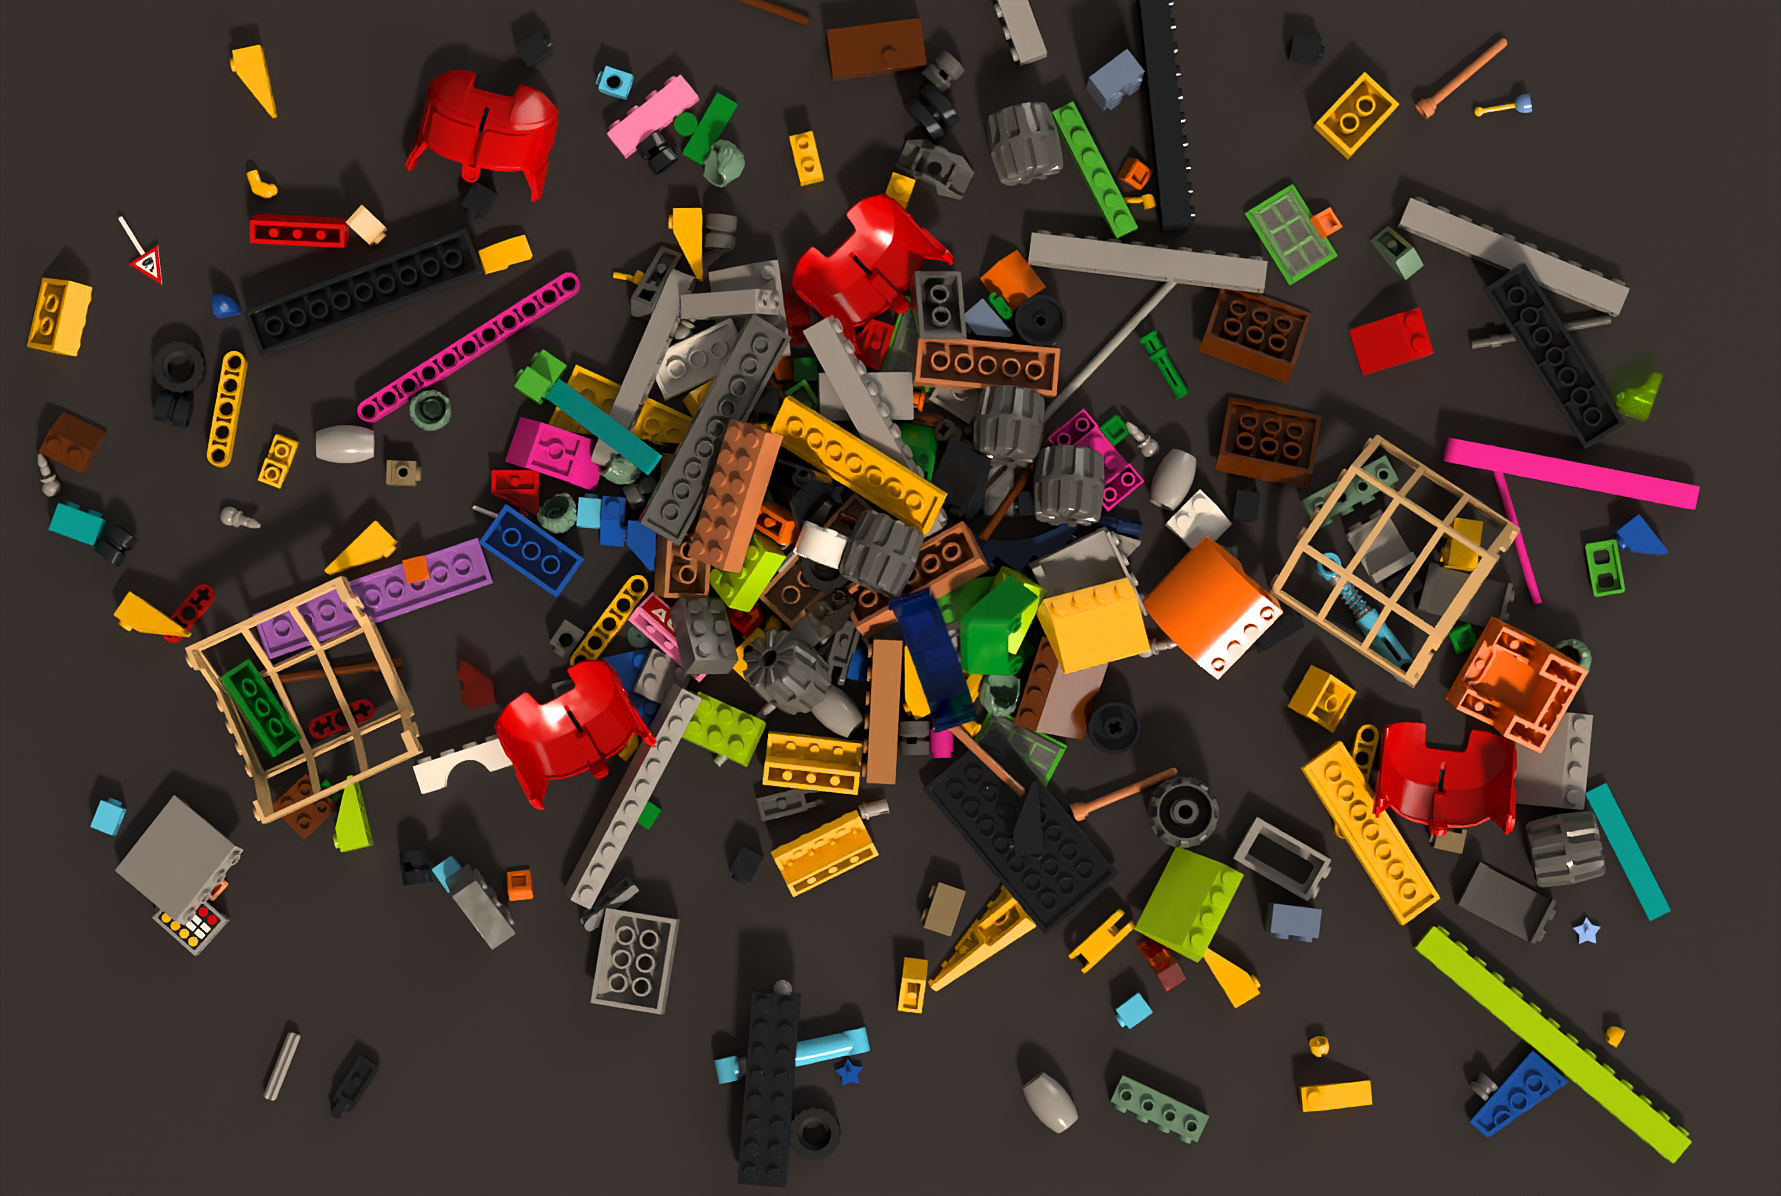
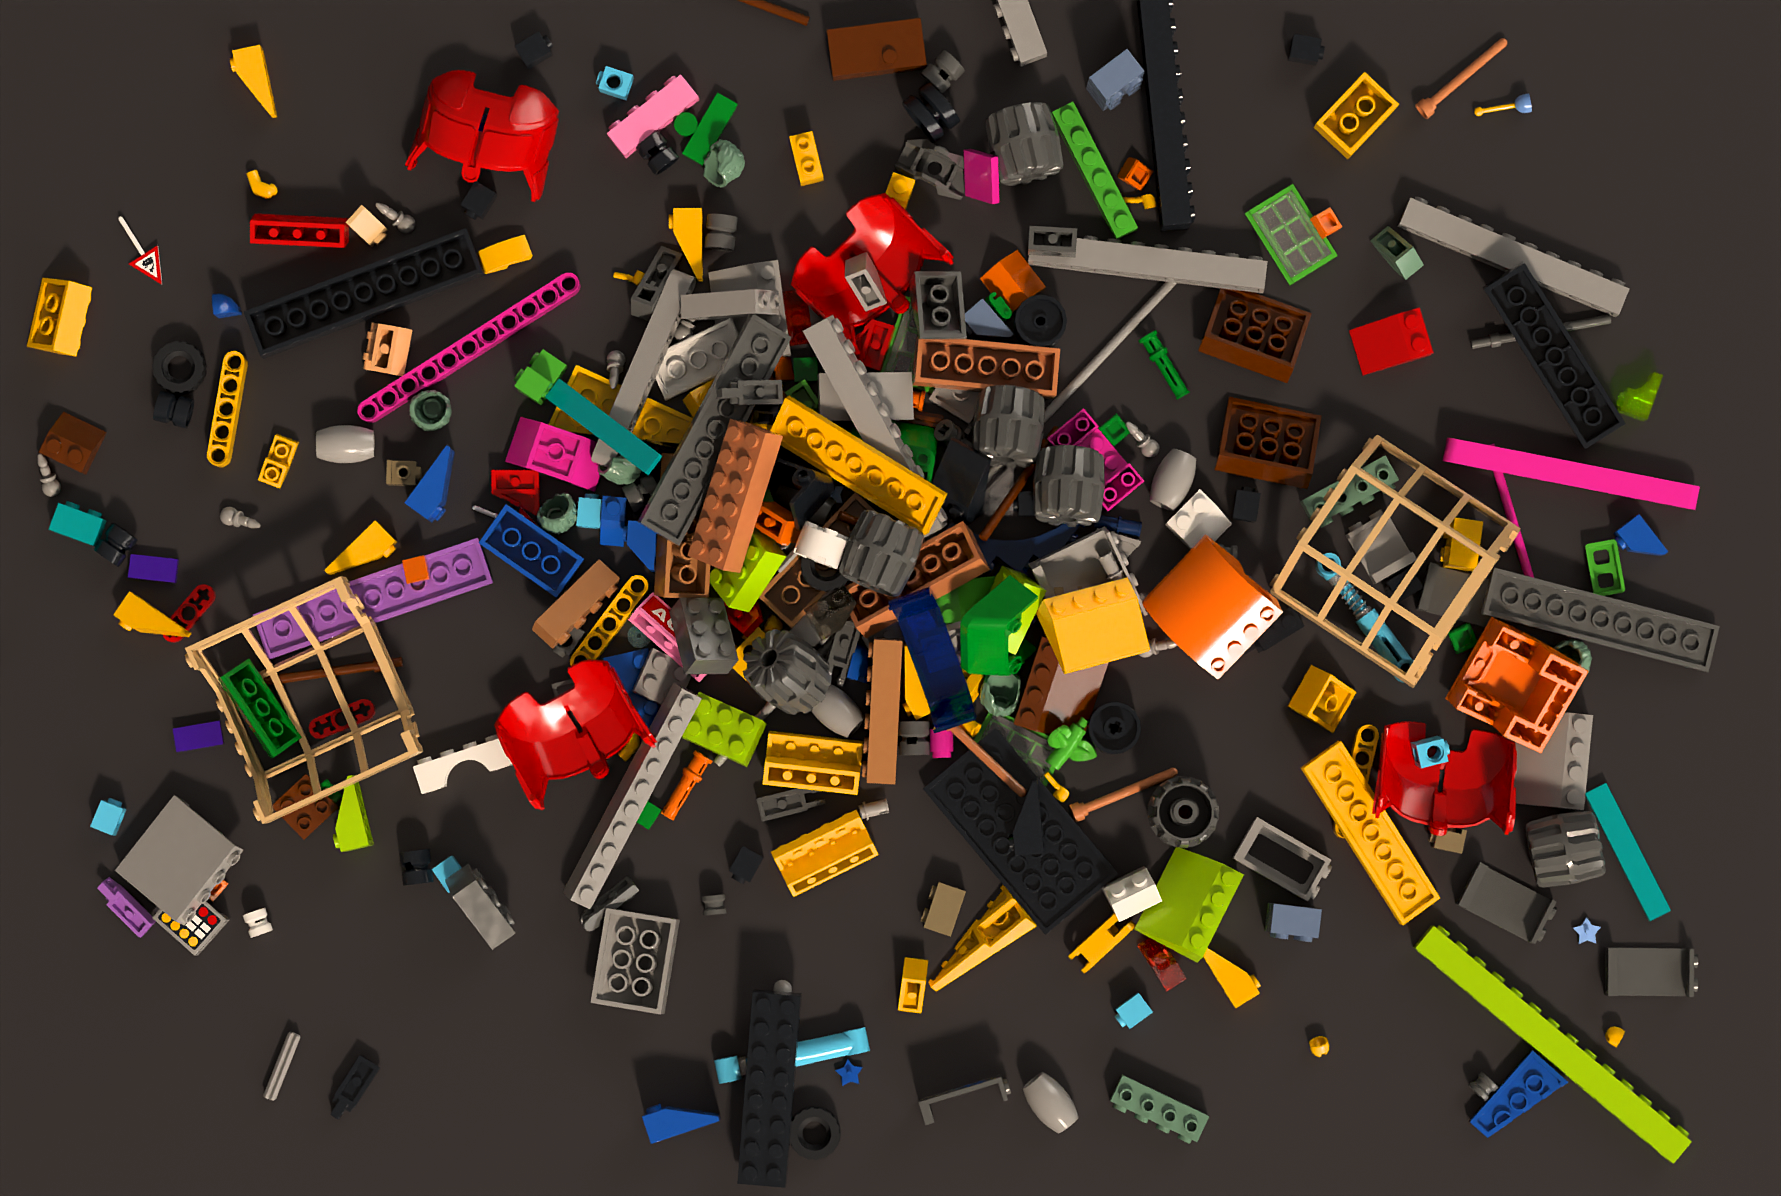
(126, 907): none -> medium lavender hinge
(153, 568): none -> dark purple tile
(198, 736): none -> dark purple tile
(259, 928): none -> white wheel
(387, 349): none -> light nougat brick
(404, 223): none -> light grey bar
(432, 490): none -> blue slope
(478, 688): clear red slope -> none
(519, 885): orange slope -> none
(576, 604): none -> medium nougat brick
(615, 363): none -> light grey bar
(672, 1121): none -> blue slope
(691, 775): none -> orange pin
(714, 904): none -> dark grey wheel
(753, 392): none -> dark grey hinge
(865, 281): none -> slope
(924, 1103): none -> dark grey panel
(981, 176): none -> dark pink tile
(1052, 241): none -> dark grey brick
(1061, 793): none -> yellow hand
(1070, 744): none -> bright green plant
(1110, 566): none -> light grey pin
(1132, 893): none -> white slope
(1335, 1095): yellow slope -> none
(1420, 749): none -> medium azure brick
(1600, 619): none -> dark grey plate
(1650, 972): none -> dark grey panel

